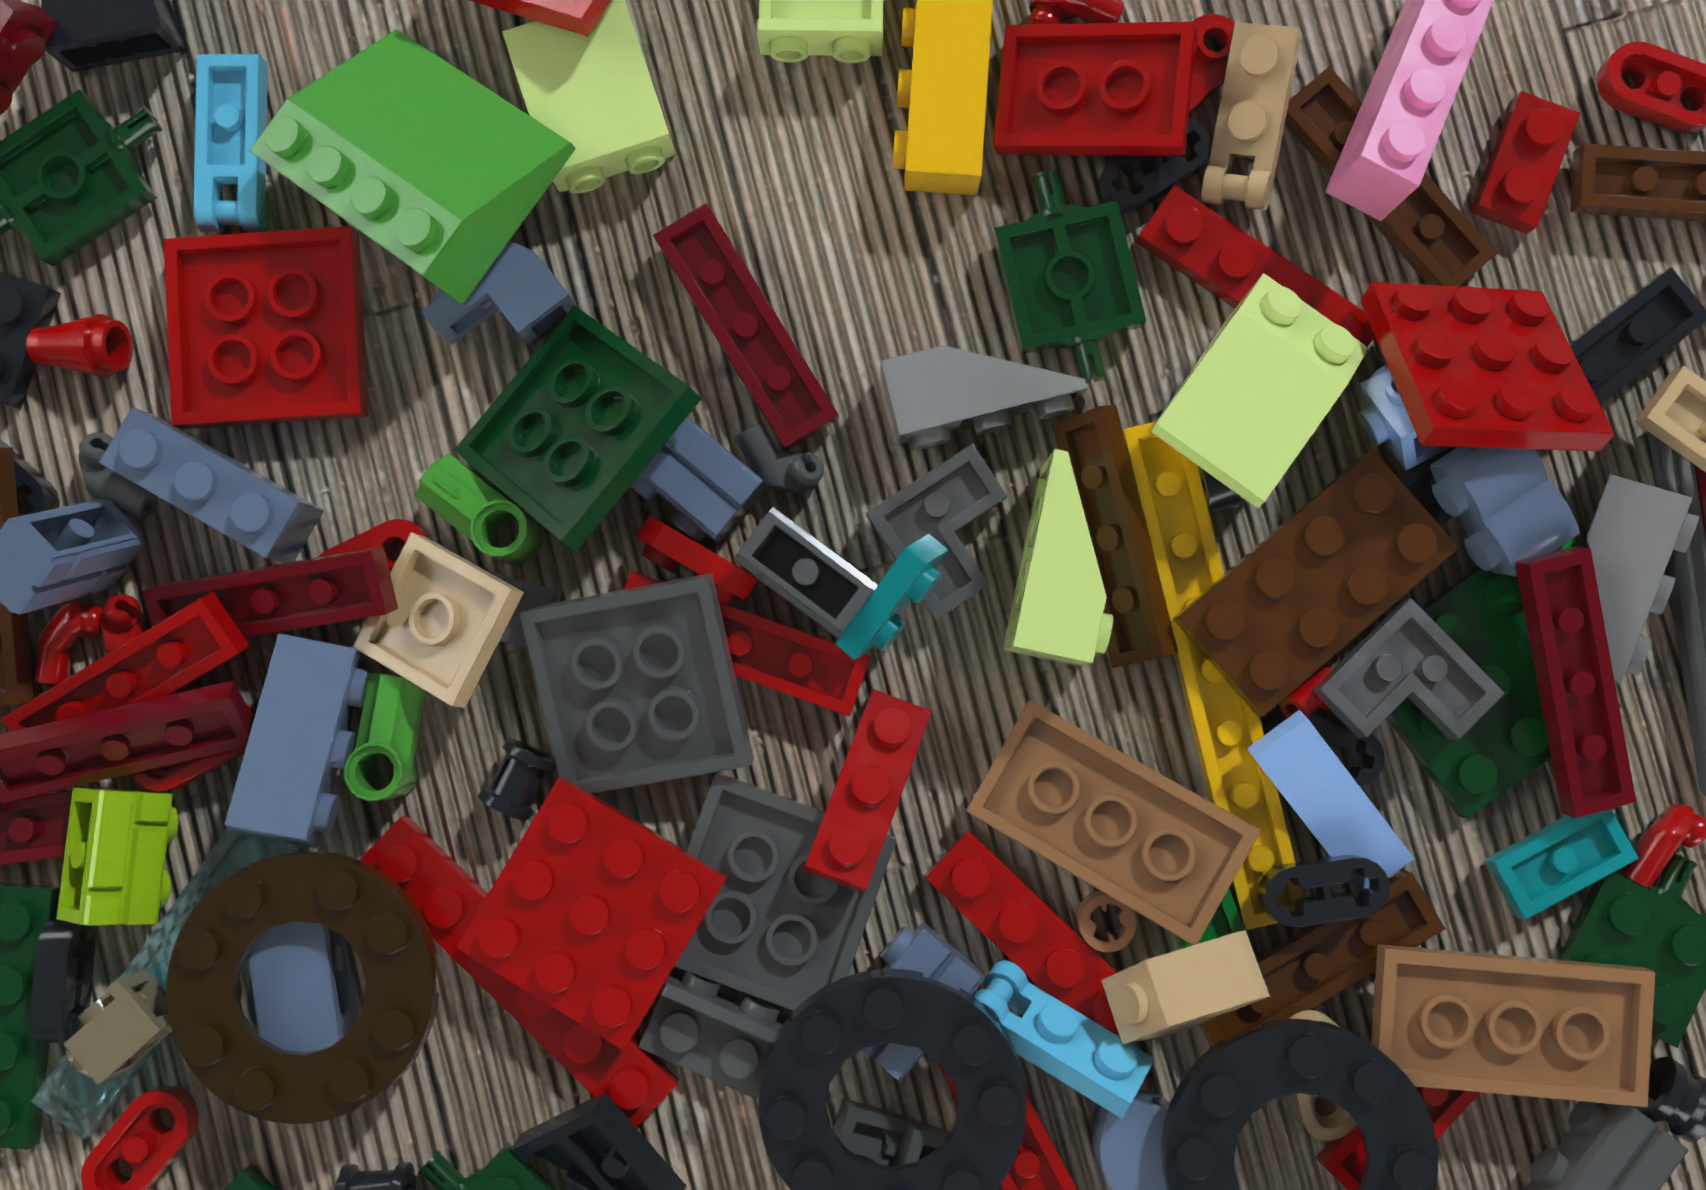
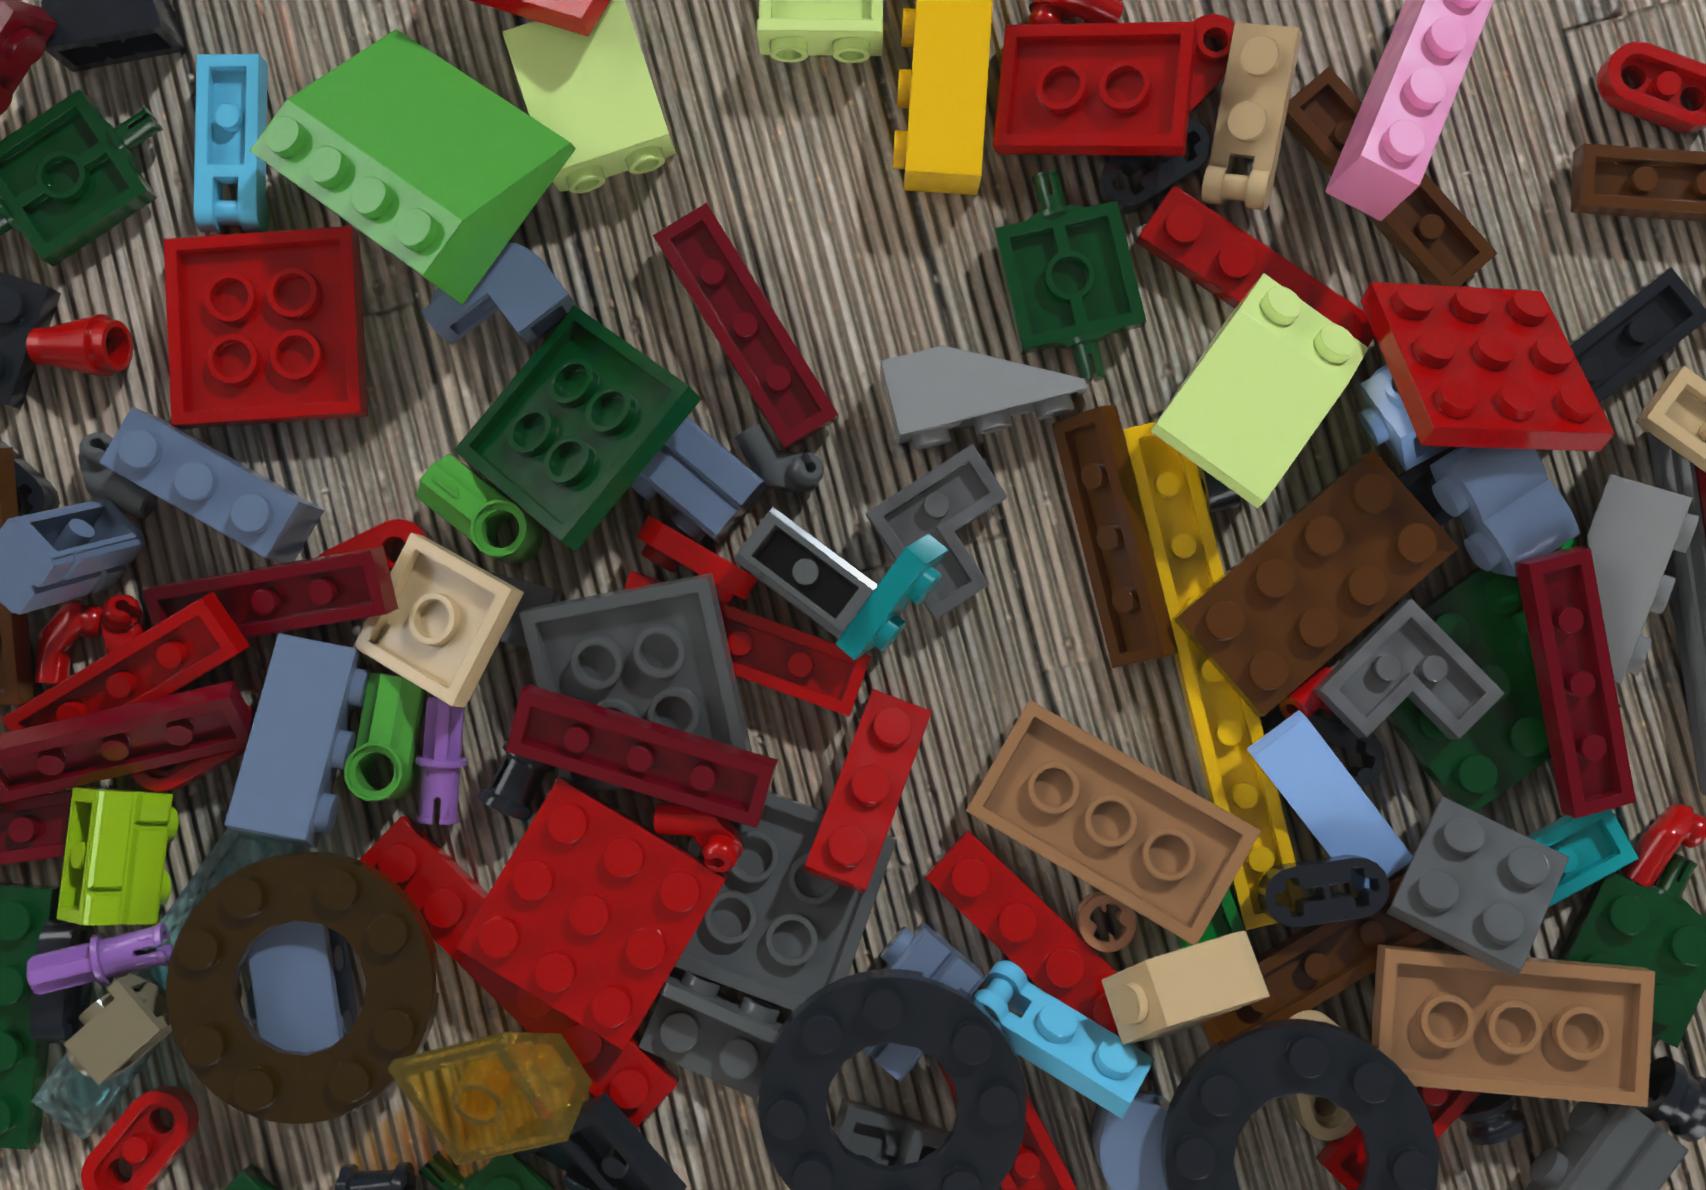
(99, 960): none -> medium lavender axle
(440, 762): none -> medium lavender axle
(496, 1093): none -> clear yellow slope
(641, 755): none -> dark red plate
(713, 834): none -> red arm
(1059, 582): yellowish green slope -> none
(1478, 886): none -> dark grey plate
(1492, 1119): none -> black bush
(1524, 162): red plate -> none

